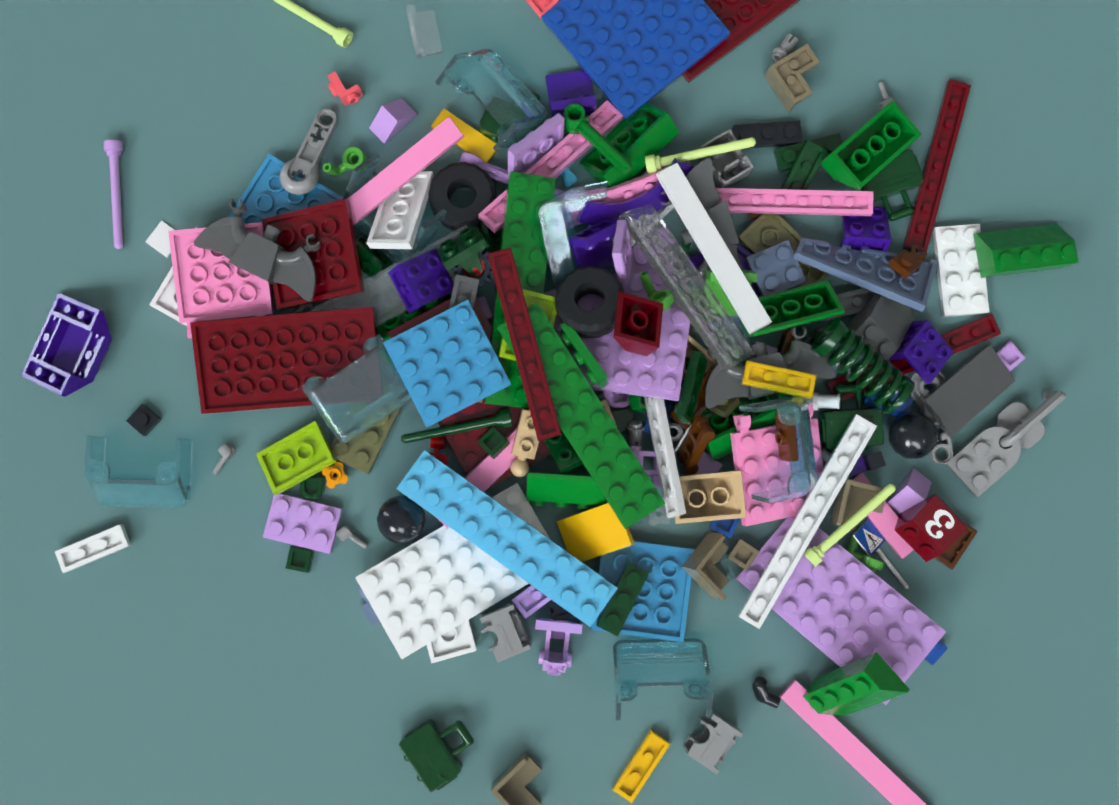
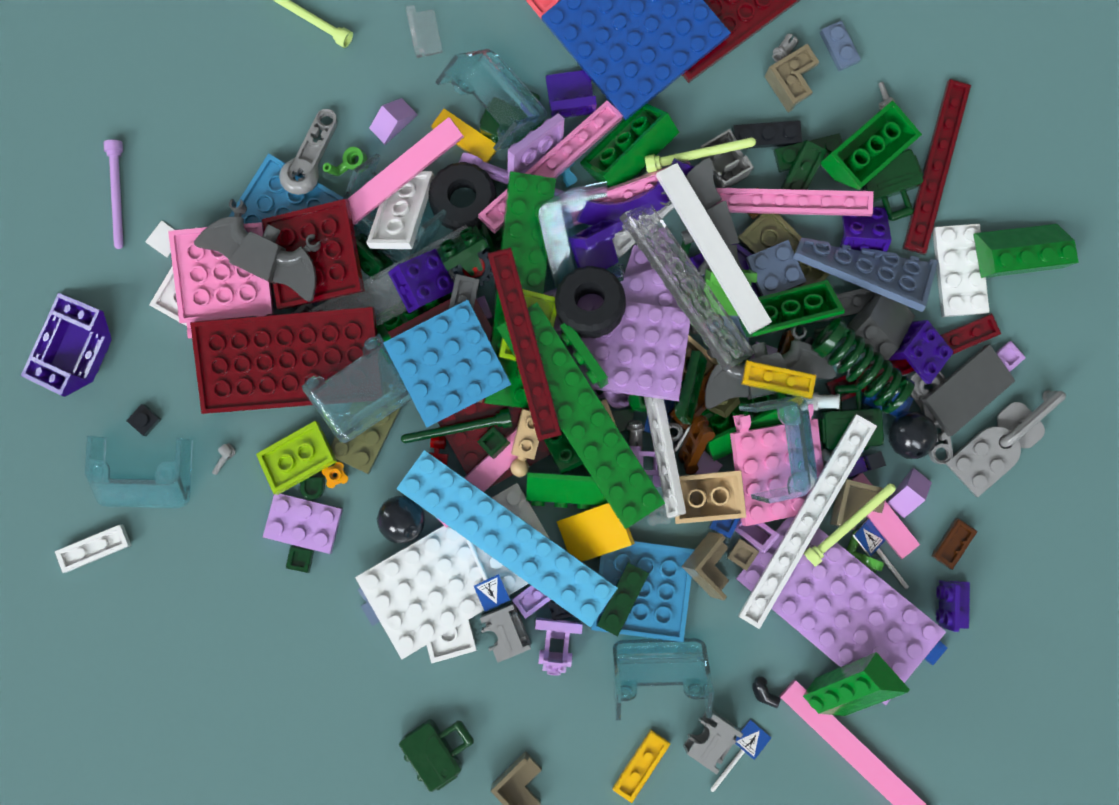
(345, 533): light grey hand -> none
(347, 96): coral bracket -> none
(490, 591): none -> piece
(582, 127): green axle -> none
(622, 252): lavender plate -> none
(638, 324): dark red slope -> none
(663, 296): bright green plate -> none
(751, 742): none -> piece
(757, 535): none -> lavender slope
(786, 441): reddish brown plate -> none
(840, 46): none -> sand blue plate
(907, 262): reddish brown plate -> none
(930, 527): dark red slope -> none
(953, 605): none -> dark purple bracket

